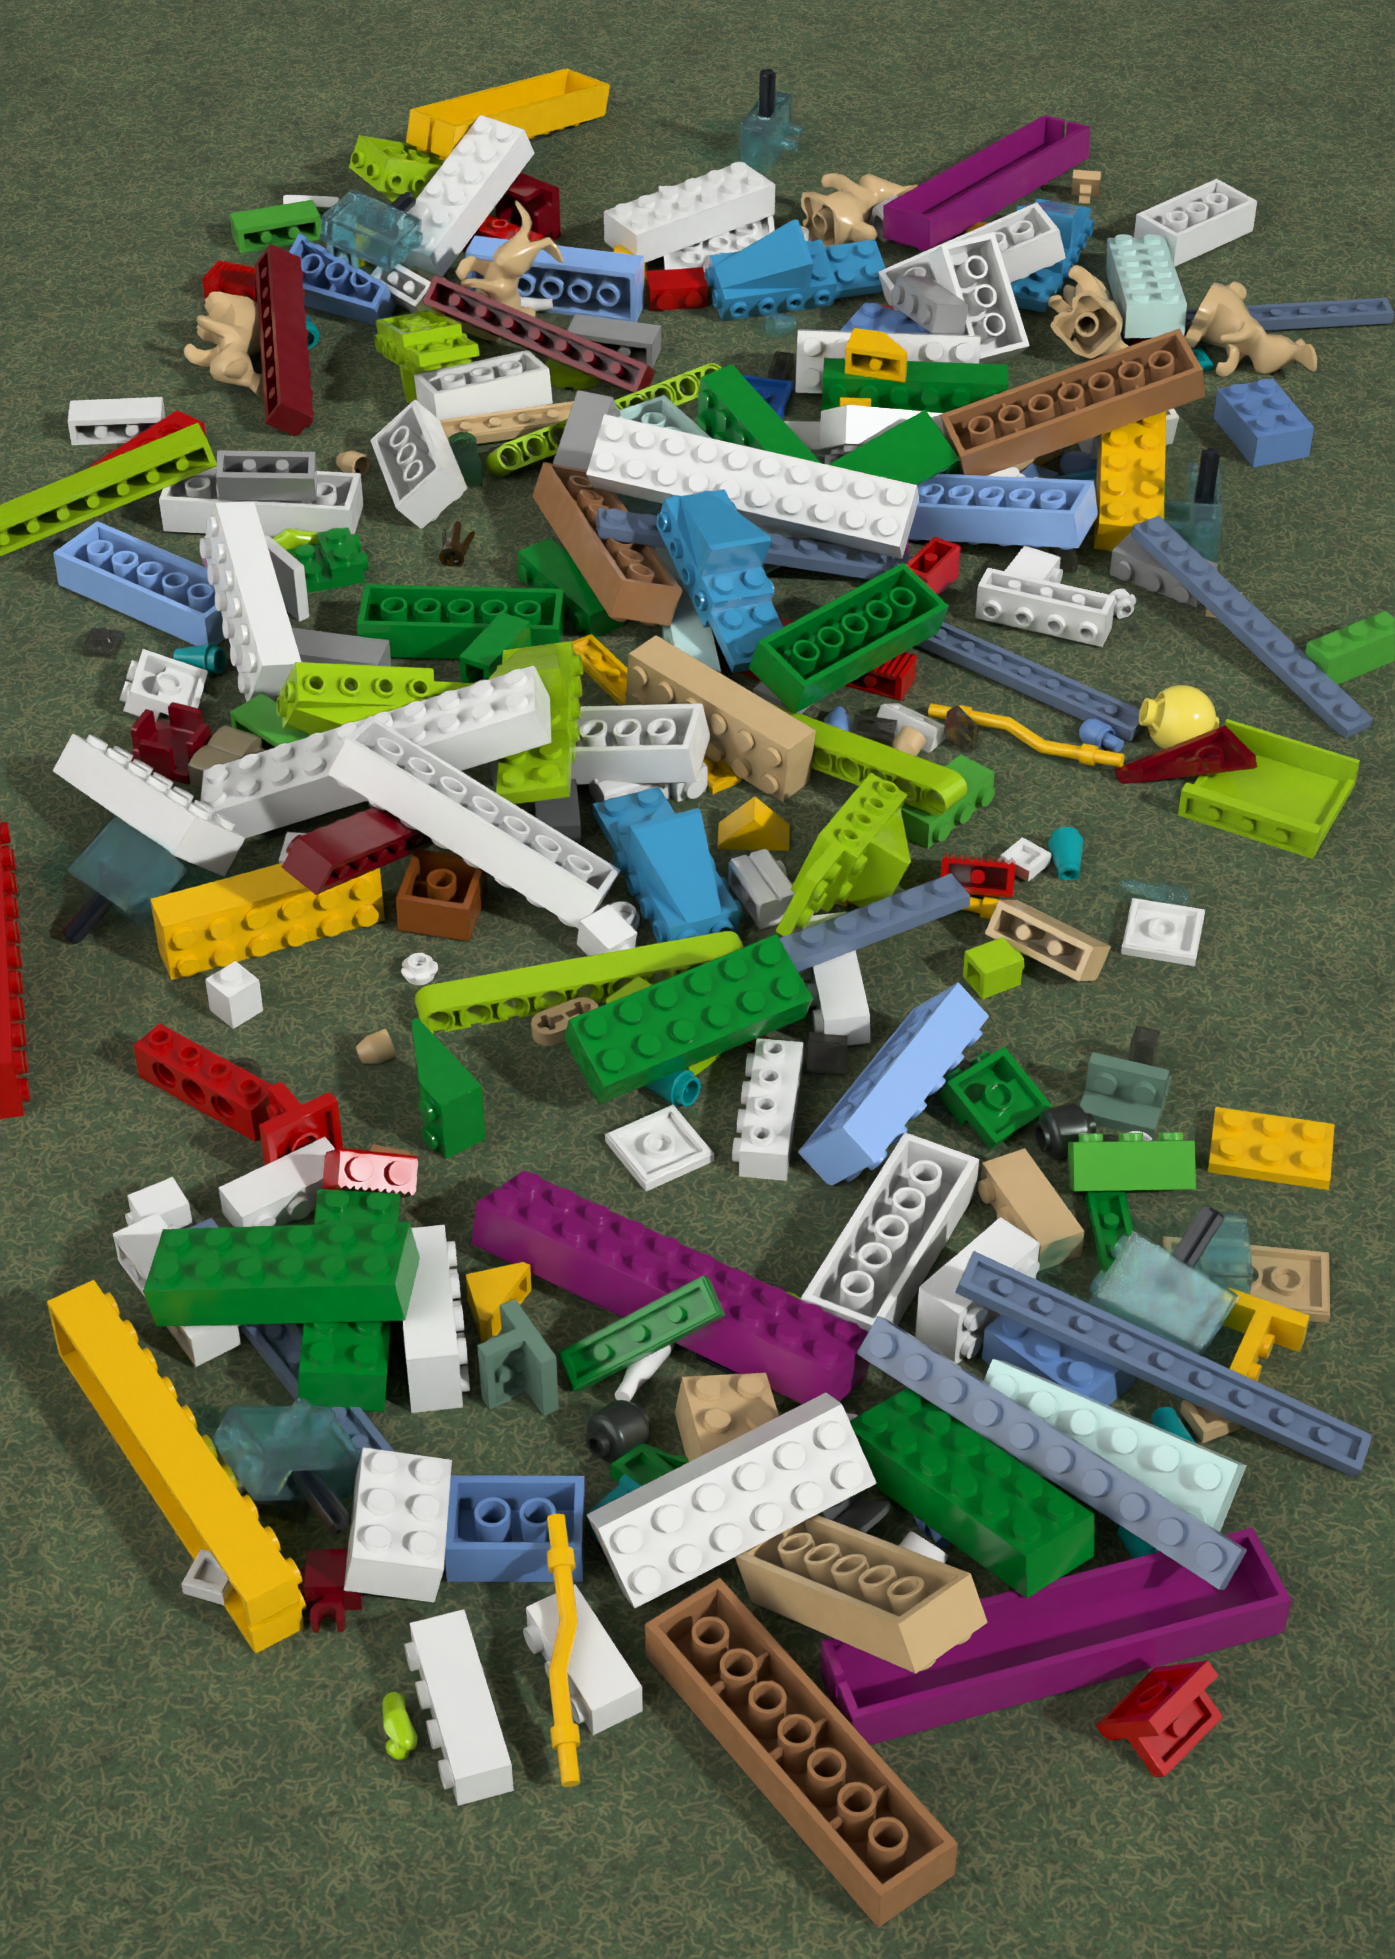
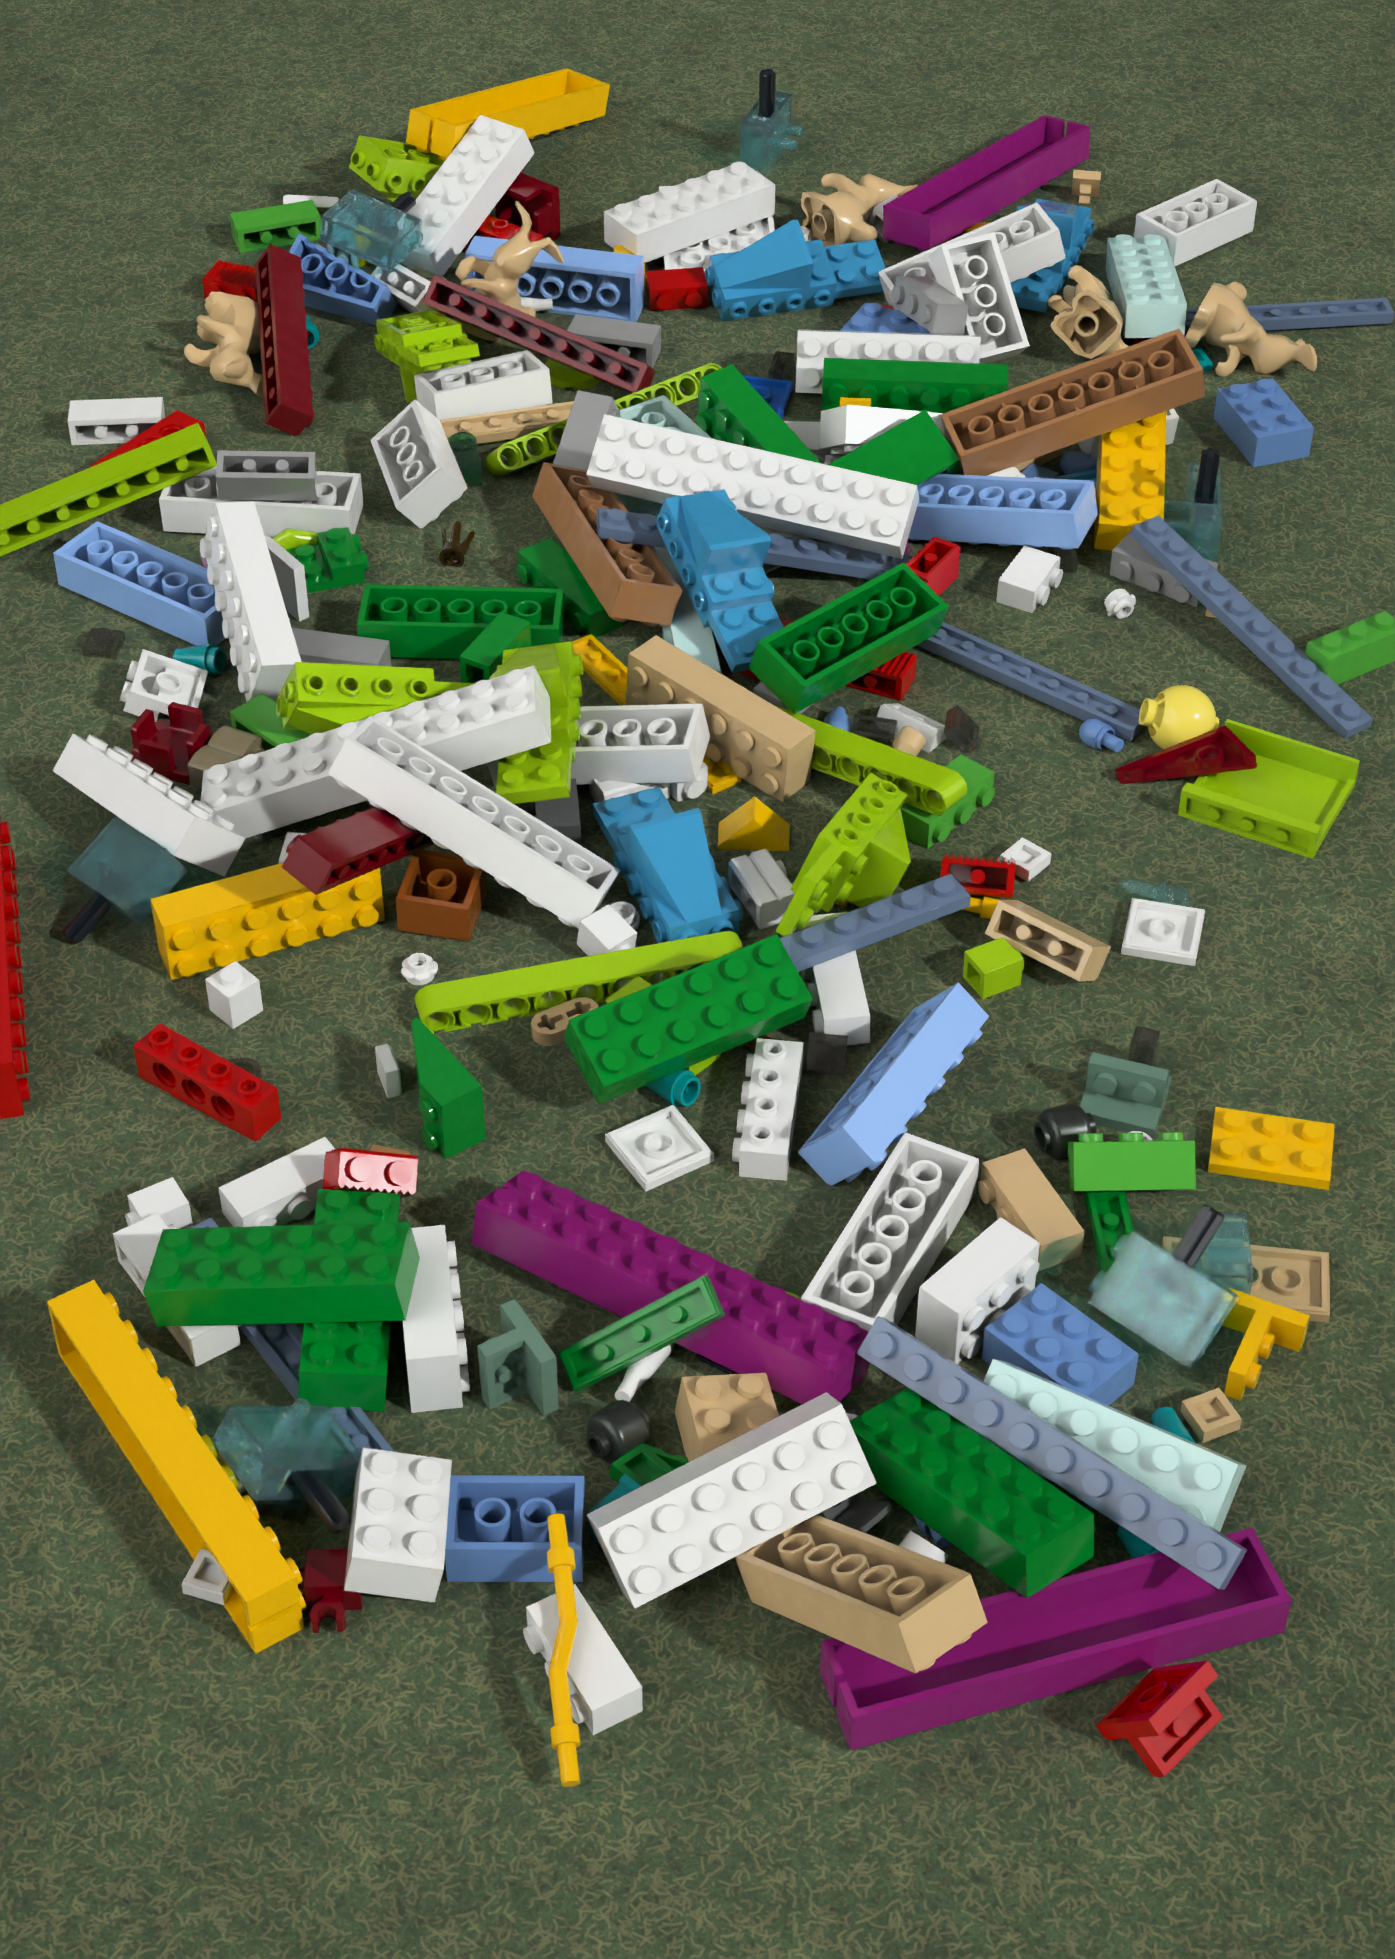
(297, 1125): red bracket -> none
(351, 460): tan hose -> none
(376, 1048): tan hose -> none
(388, 1070): none -> white tile
(398, 1726): lime arm -> none
(461, 1708): white brick -> none
(493, 1288): yellow slope -> none
(779, 324): clear light blue hose -> none
(801, 1752): medium nougat brick -> none
(875, 356): yellow slope -> none
(993, 1097): green plate -> none
(1045, 607): white brick -> none
(1066, 851): teal cone -> none
(1086, 754): yellow bar -> none
(1164, 1364): sand blue plate -> none

